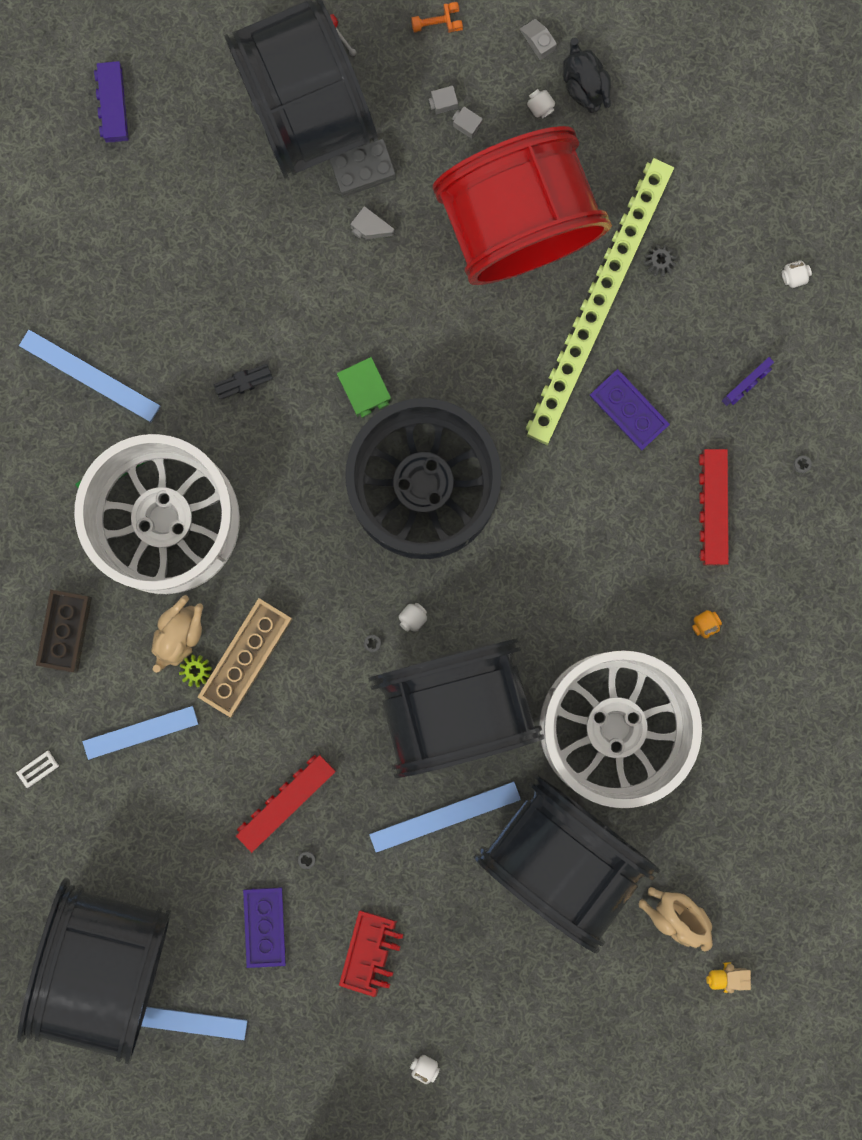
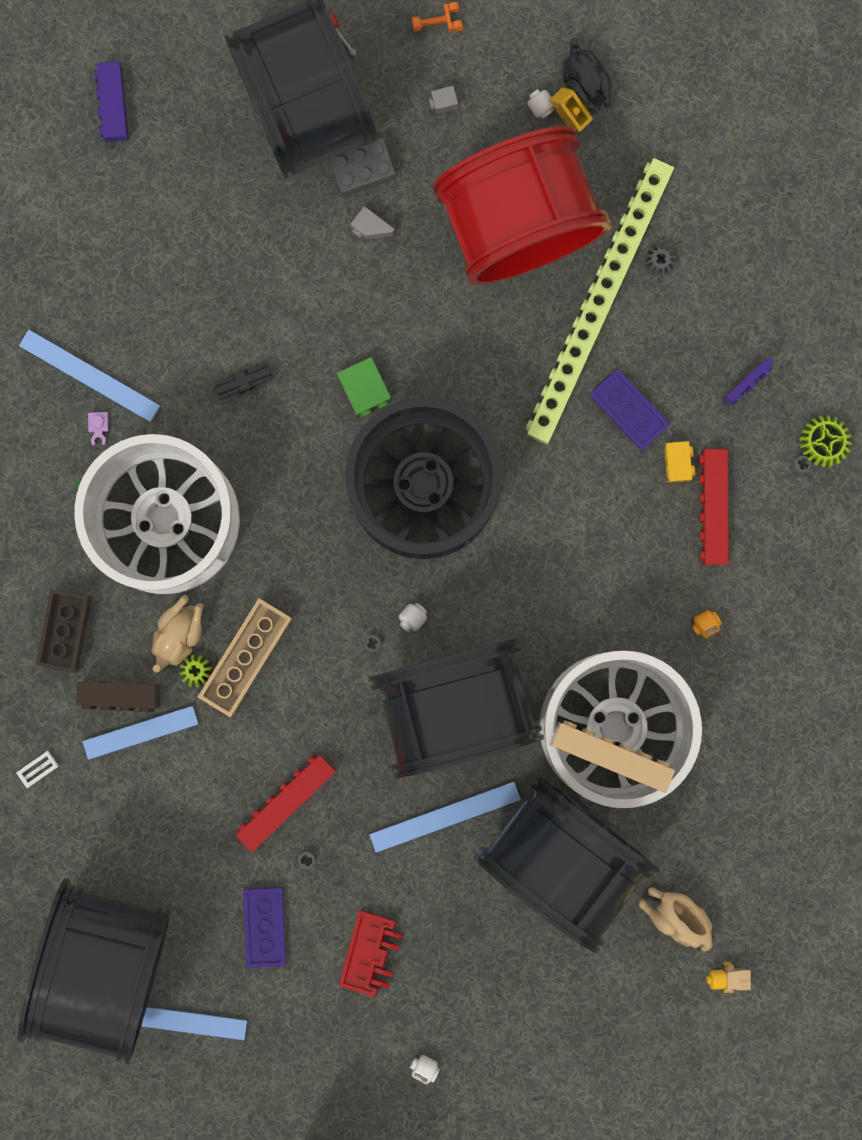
(98, 424): none -> lavender plate
(118, 695): none -> dark brown brick
(467, 122): light grey brick -> none
(539, 38): light grey slope -> none
(571, 109): none -> yellow brick
(615, 758): none -> tan brick
(678, 462): none -> yellow brick
(796, 274): white head -> none
(822, 434): none -> lime gear

